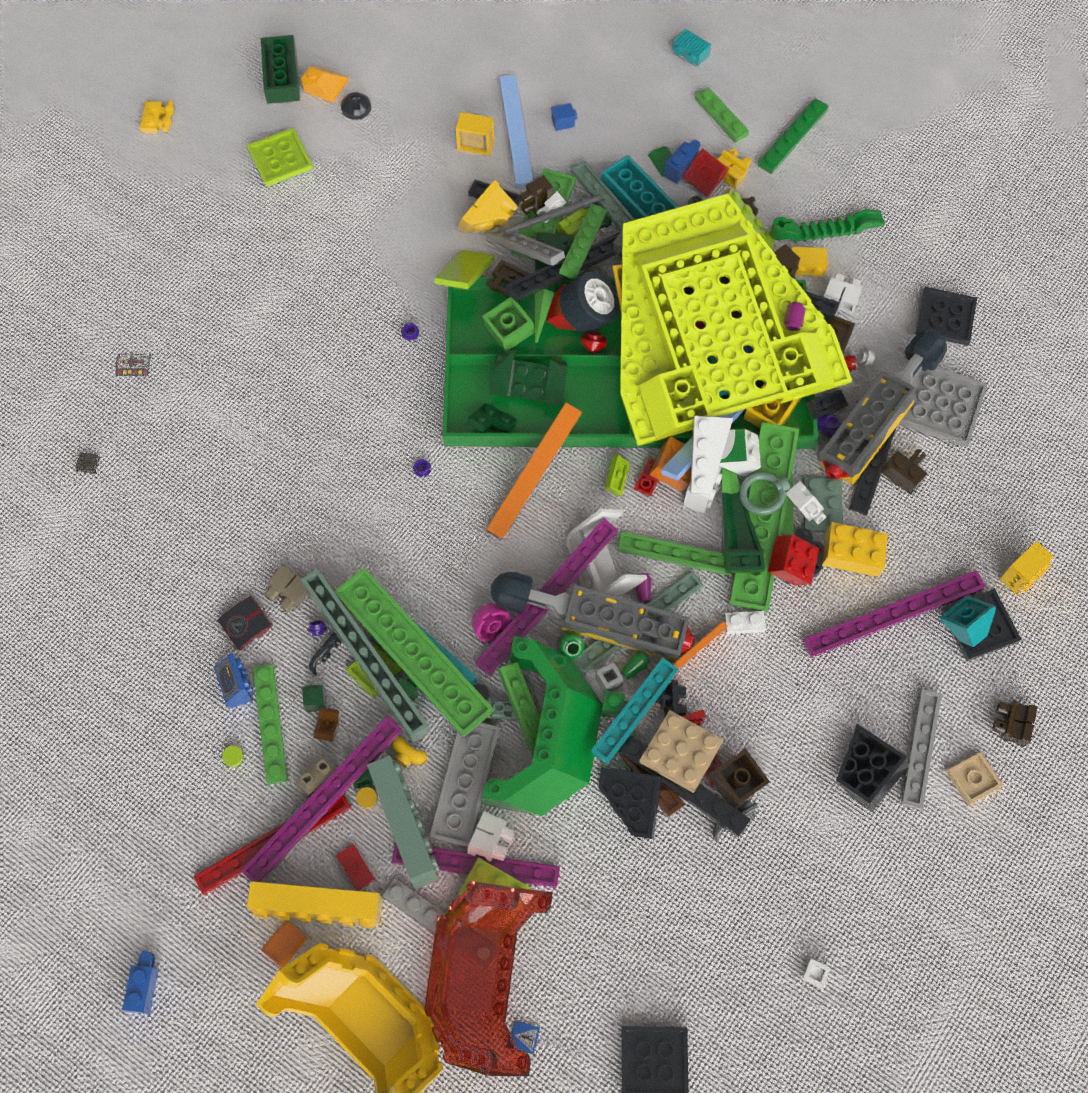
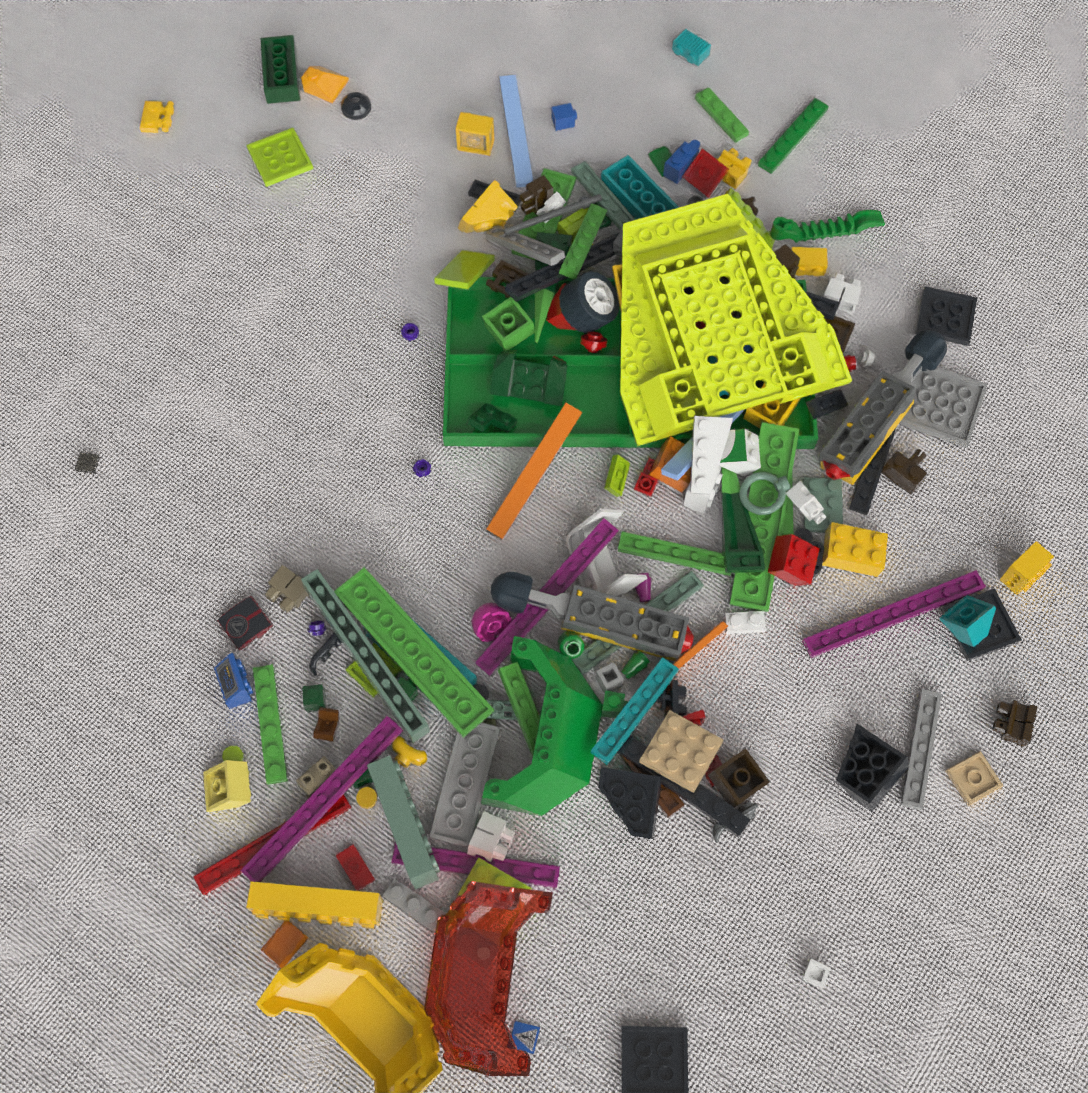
(132, 364): clear piece -> none
(141, 985): blue brick -> none
(227, 786): none -> light yellow slope
(794, 316): magenta brick -> none
(828, 424): dark purple piece -> none

